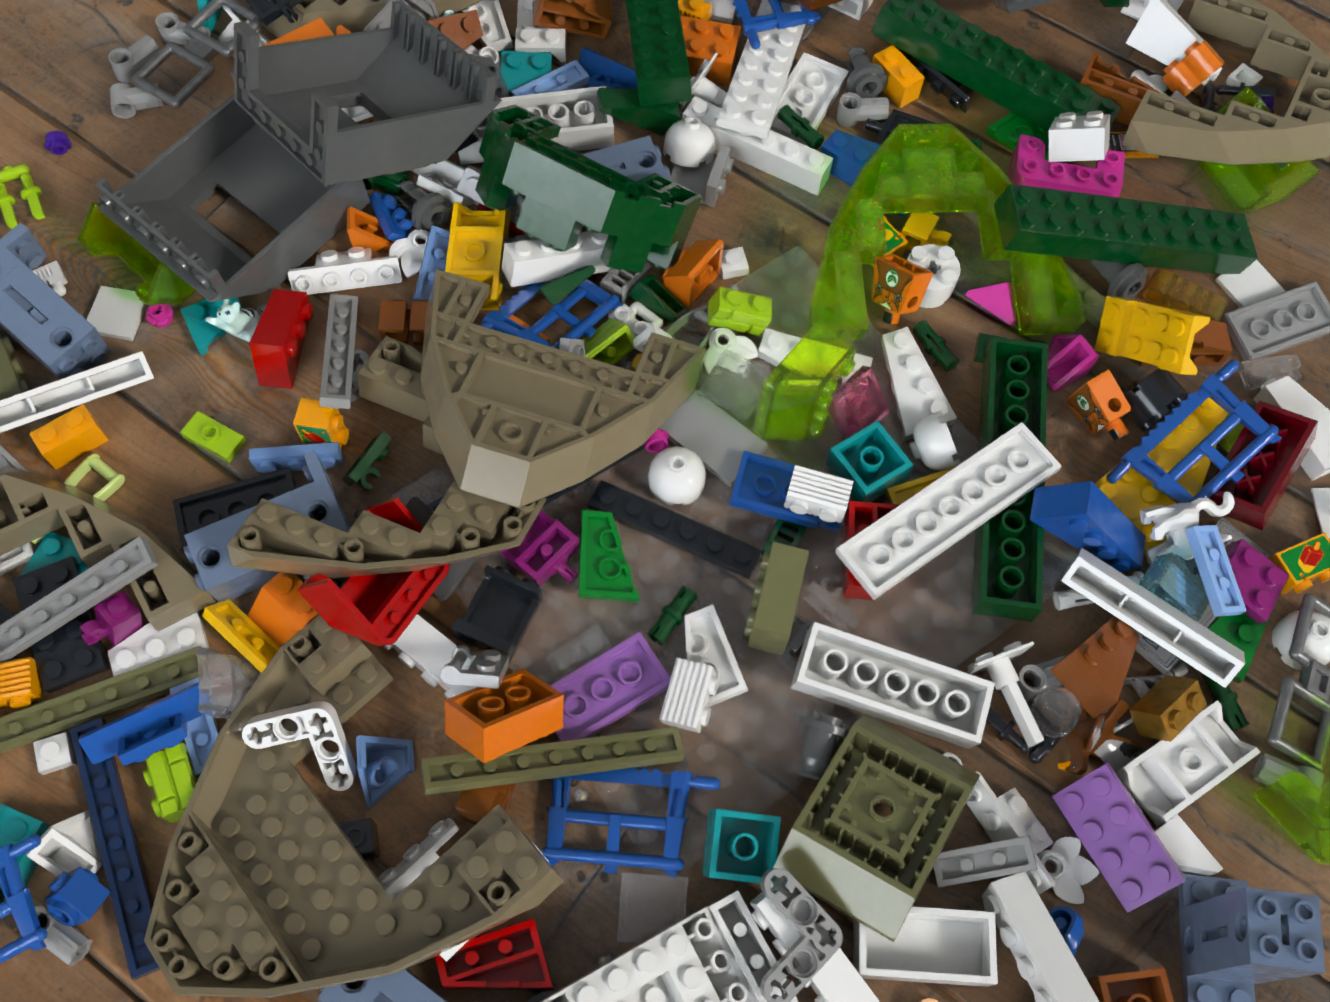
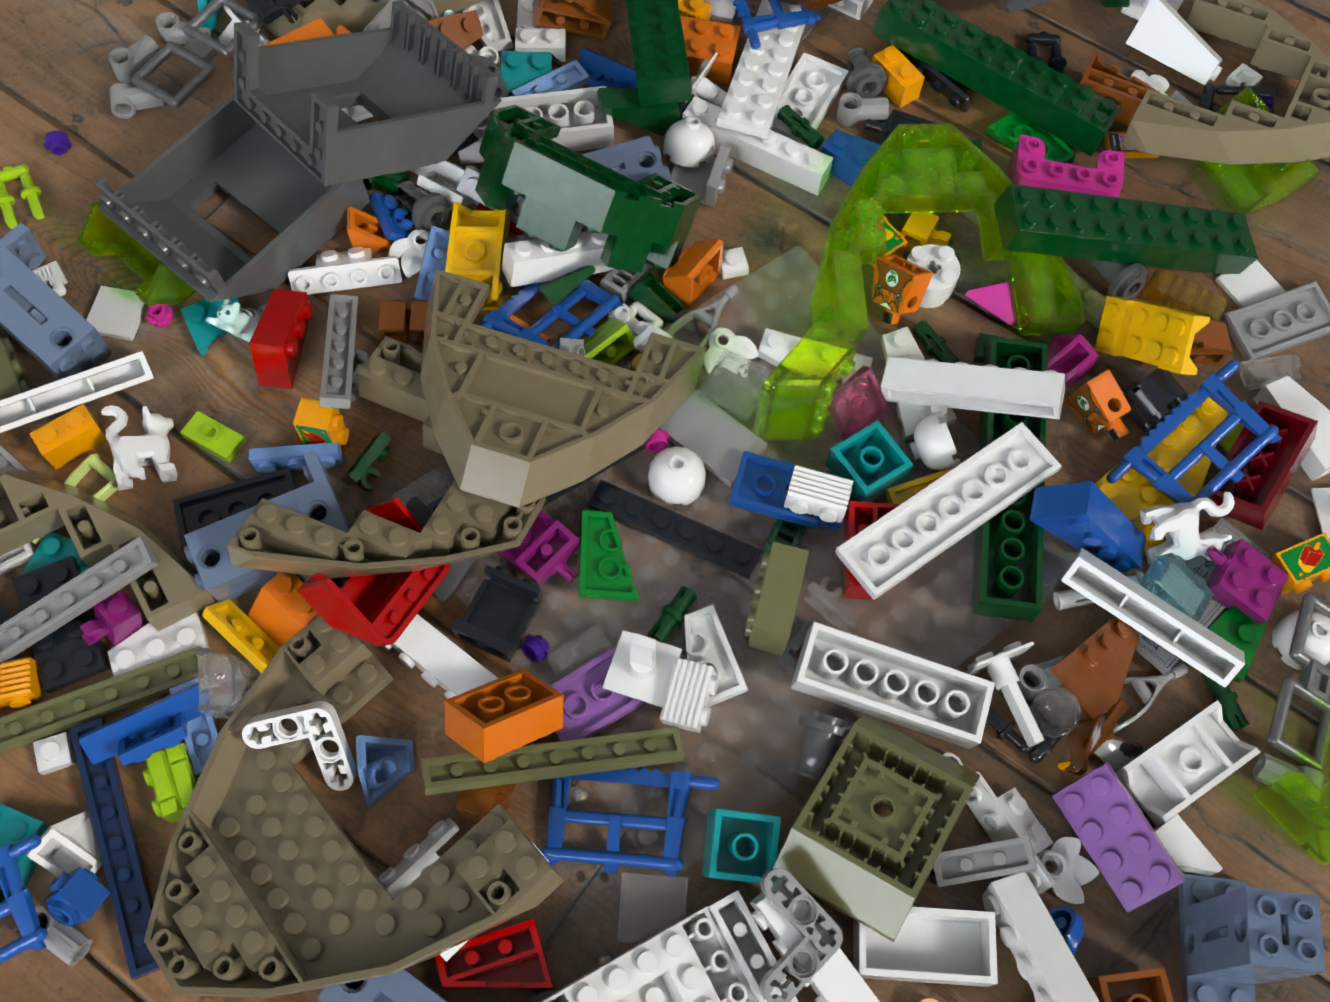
(135, 452): none -> white animal
(364, 837): black brick -> none
(485, 669): light grey plate -> none
(535, 648): none -> dark purple plate
(641, 668): none -> white piece
(739, 311): lime brick -> none
(974, 387): none -> white brick
(1057, 62): none -> black piece
(1079, 137): white brick -> none
(1168, 707): pearl gold brick -> none
(1193, 69): orange brick -> none
(1215, 570): light blue plate -> none

